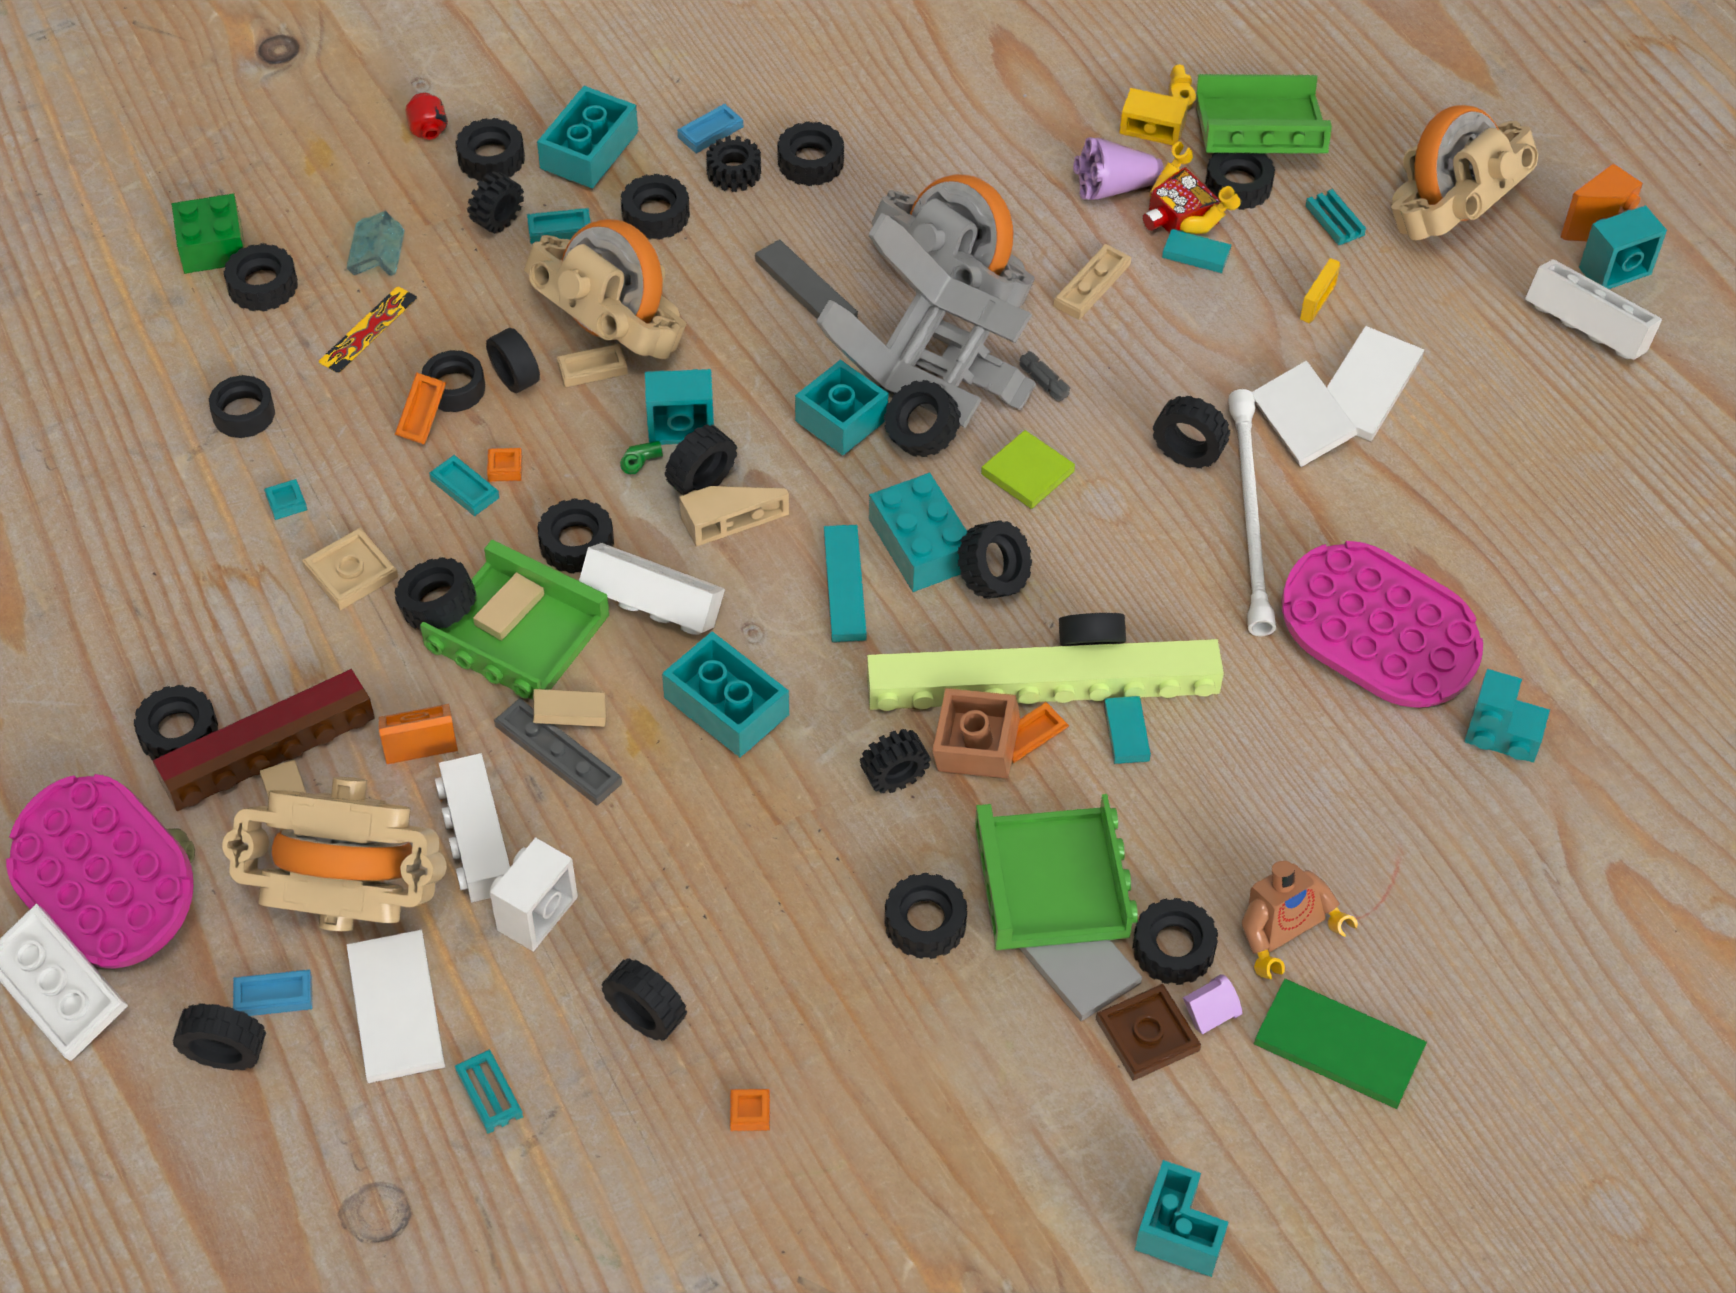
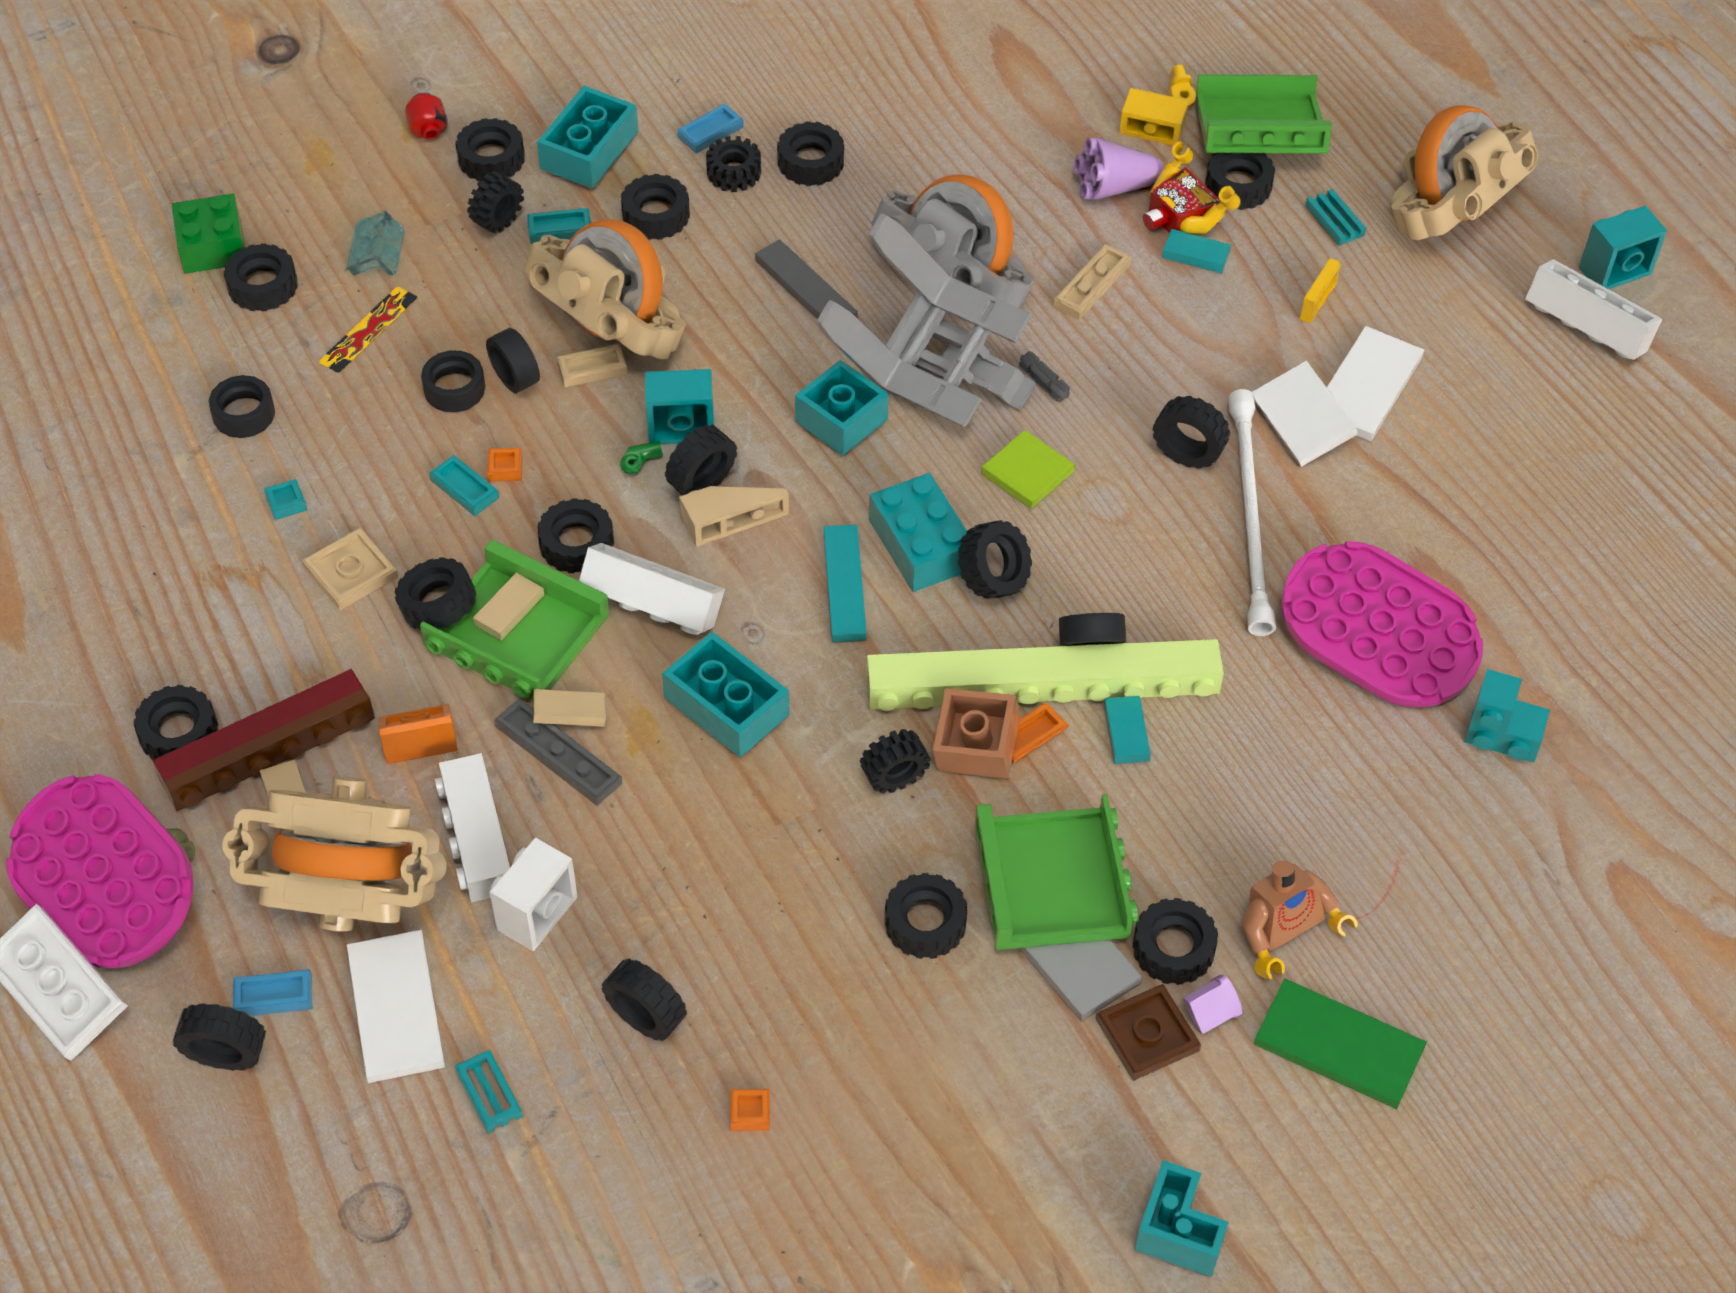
(420, 408): orange tile -> none
(902, 406): black tyre -> none
(1600, 198): orange slope -> none

